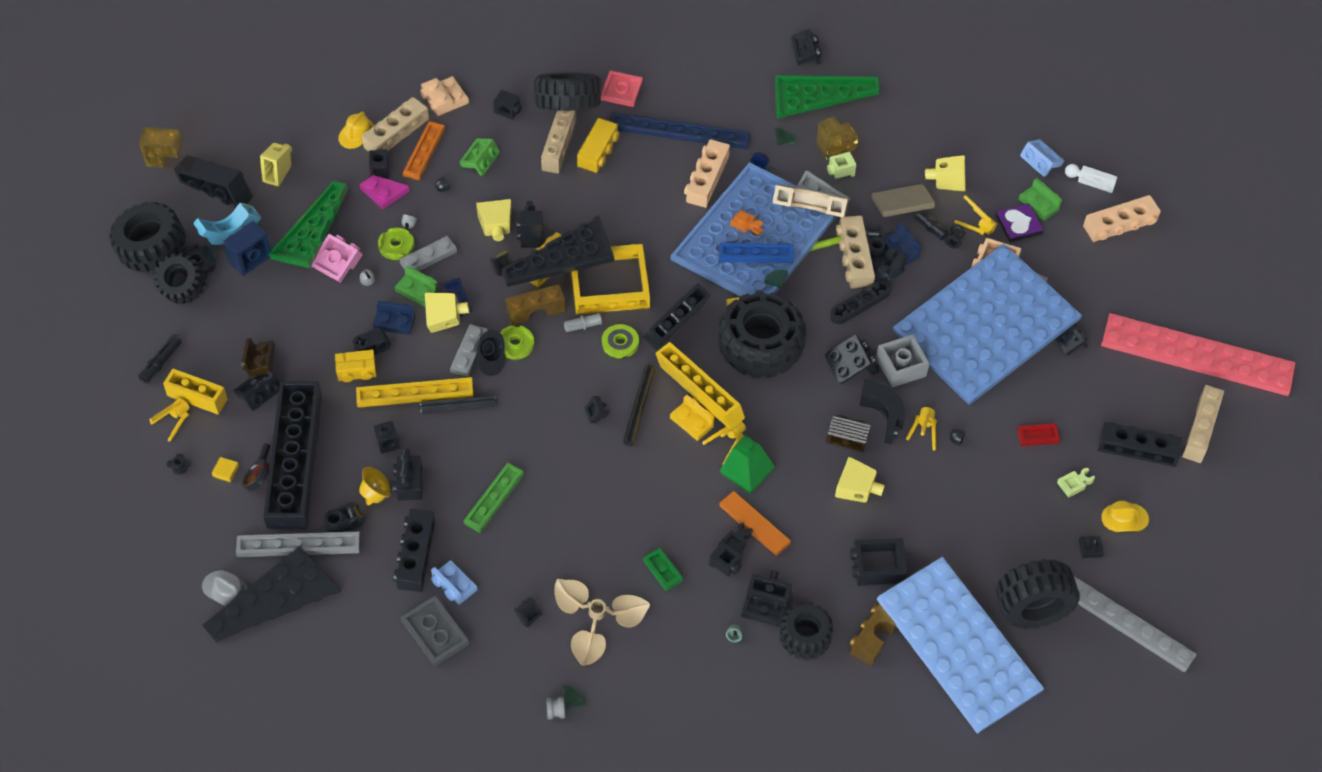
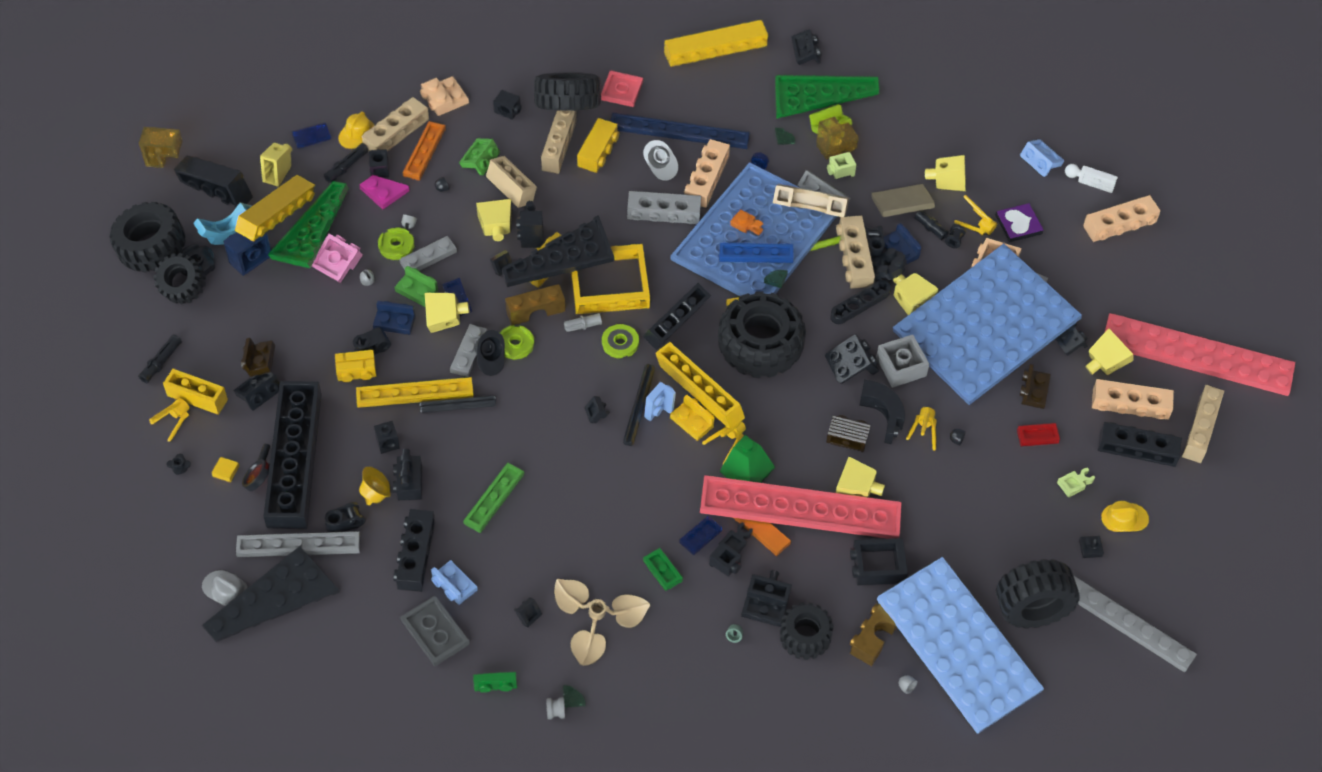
(275, 208): none -> yellow brick
(311, 135): none -> clear blue plate
(341, 167): none -> black pin
(495, 681): none -> green plate
(511, 181): none -> tan brick
(659, 399): none -> light blue bracket
(661, 159): none -> light grey piece
(664, 207): none -> light grey brick
(700, 535): none -> clear blue plate
(715, 43): none -> yellow brick
(801, 507): none -> coral plate
(827, 113): none -> lime bracket
(907, 683): none -> light grey hinge
(913, 291): none -> light yellow torso
(1035, 388): none -> dark brown bracket
(1041, 199): bright green bracket -> none
(1108, 354): none -> light yellow torso
(1145, 400): none -> light nougat brick

